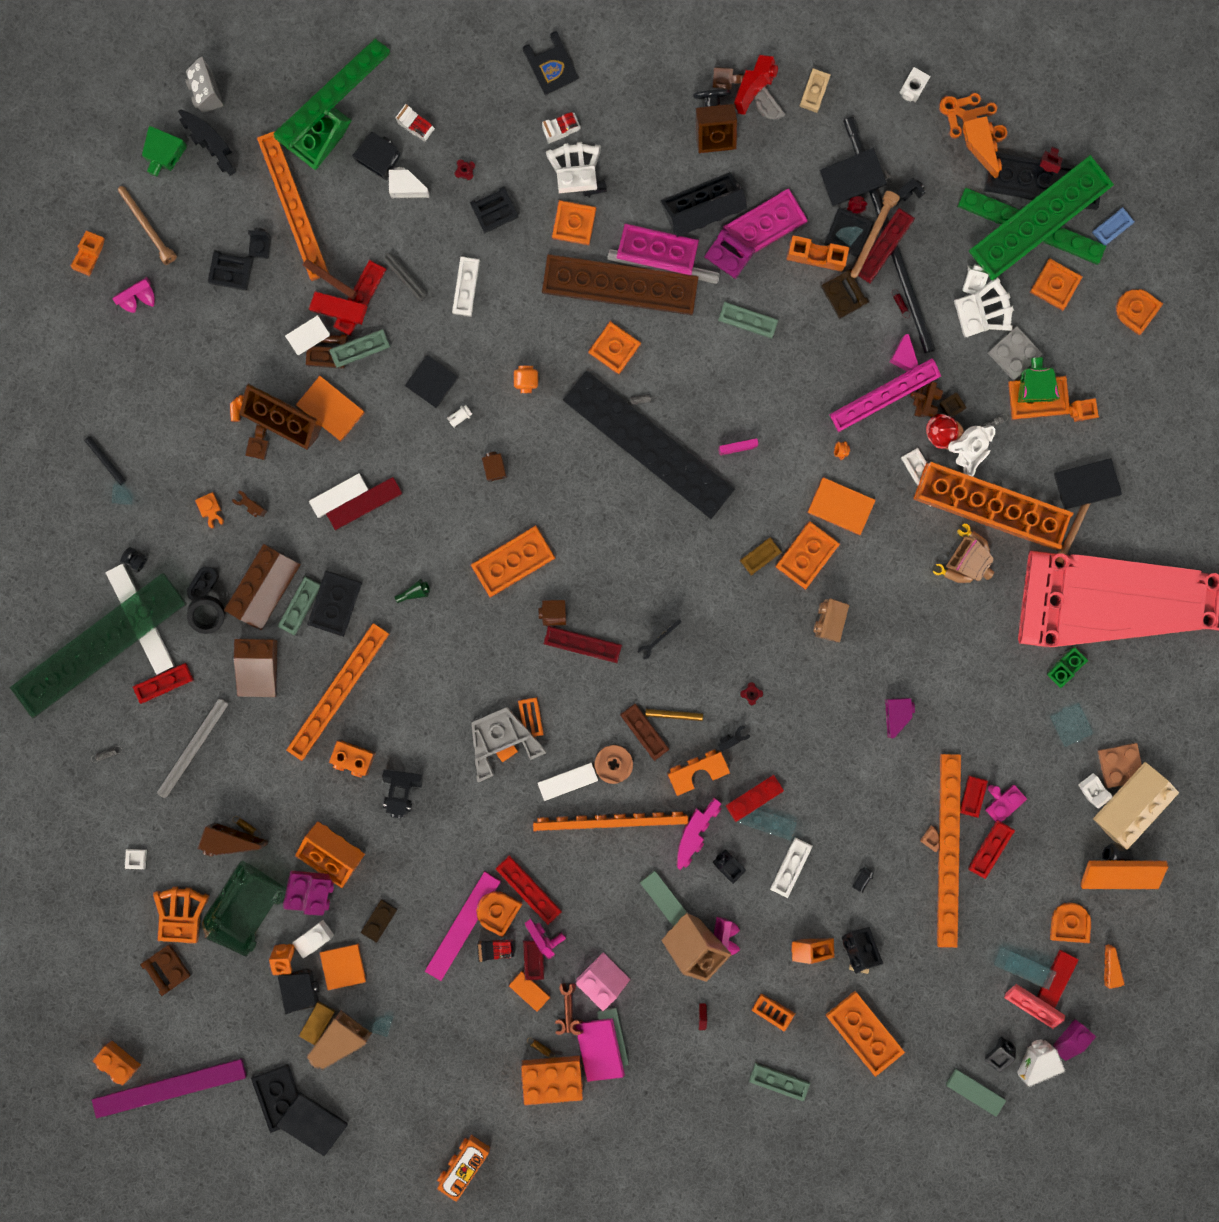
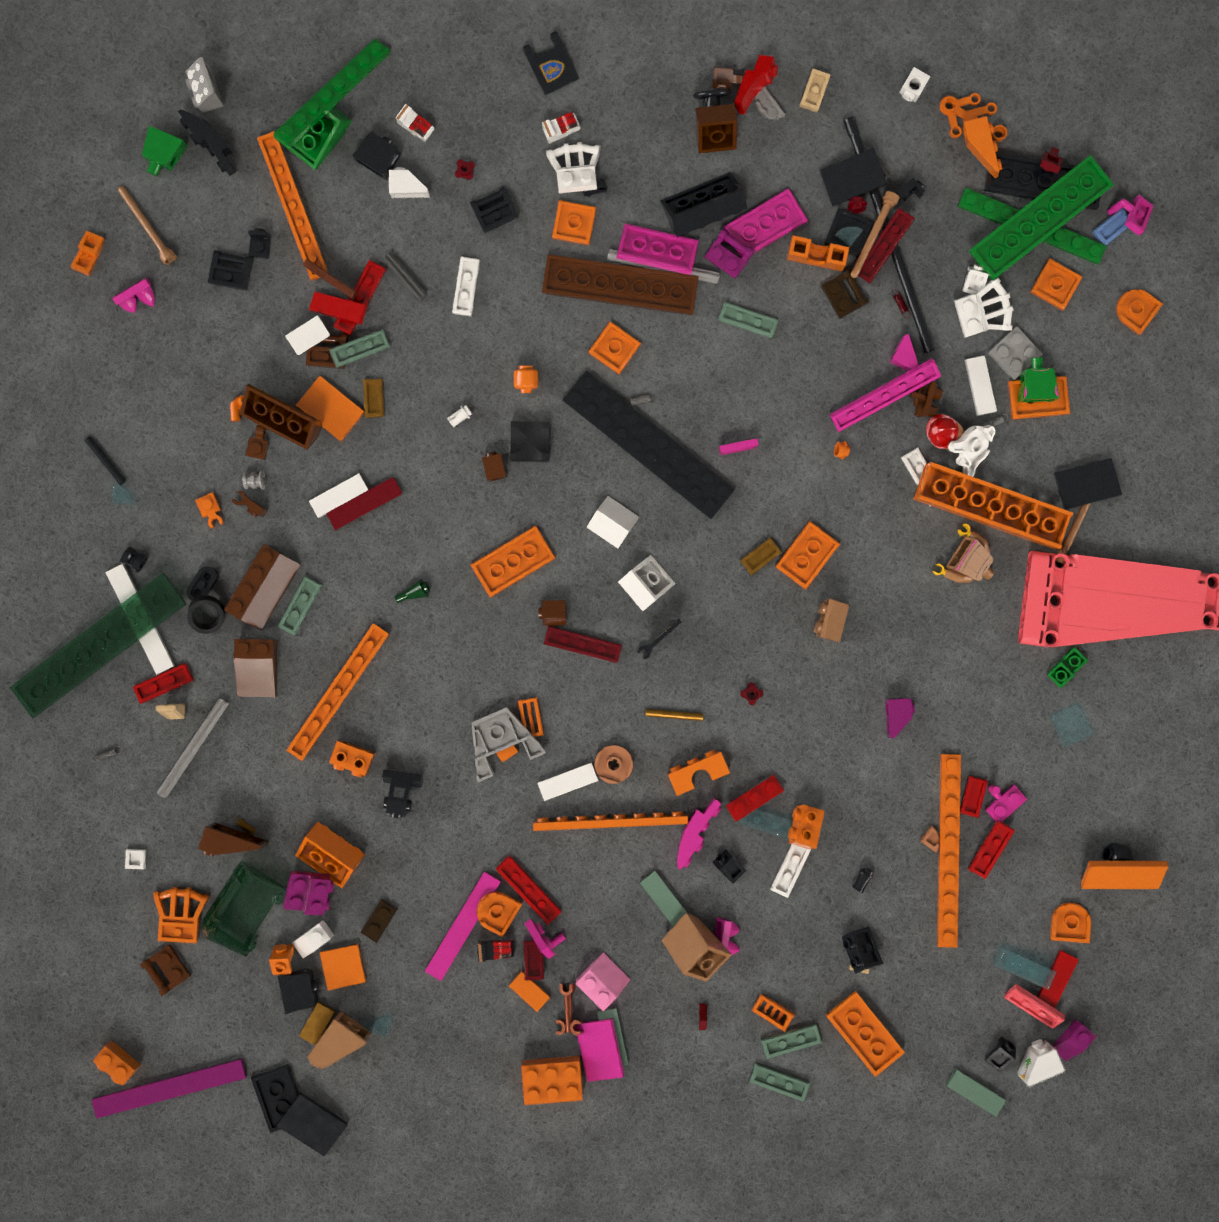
(172, 711): none -> tan slope
(254, 480): none -> light grey bush
(334, 603): black tile -> none
(373, 398): none -> pearl gold tile
(431, 381): black tile -> none
(463, 1167): brick -> none
(530, 441): none -> black brick
(541, 1048): pearl gold piece -> none
(612, 522): none -> white slope
(644, 732): copper tile -> none
(646, 582): none -> white slope
(729, 741): black plate -> none
(791, 1041): none -> sand green tile
(805, 826): none -> orange brick
(812, 950): orange slope -> none
(841, 506): orange tile -> none
(953, 405): dark brown plate -> none
(980, 385): none -> white tile
(1084, 410): orange bracket -> none
(1095, 791): white bracket -> none
(1112, 972): orange slope -> none
(1119, 764): nougat plate -> none
(1135, 805): tan slope -> none
(1138, 213): none -> dark pink plate

